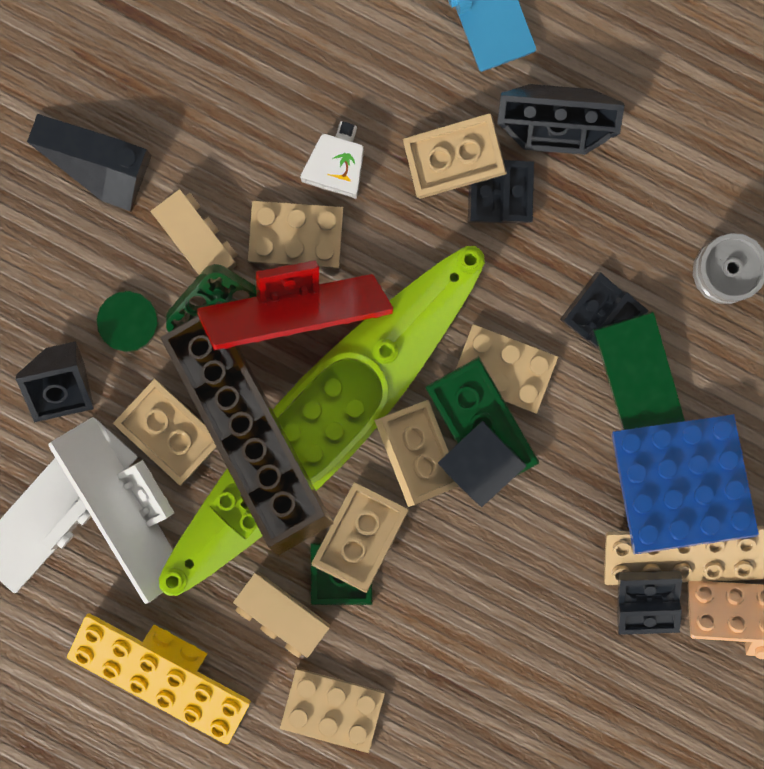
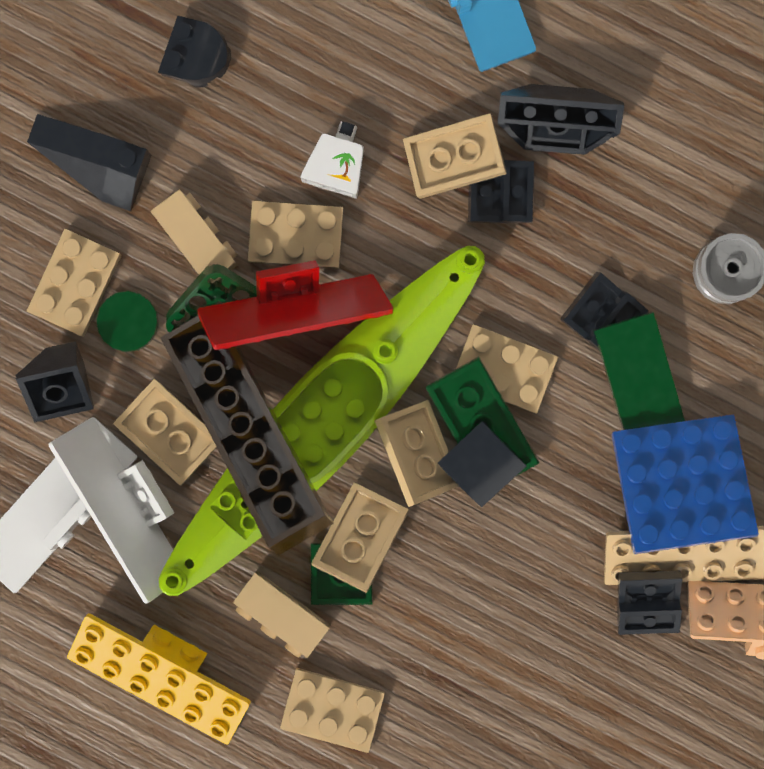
(74, 282): none -> tan plate
(195, 53): none -> black slope

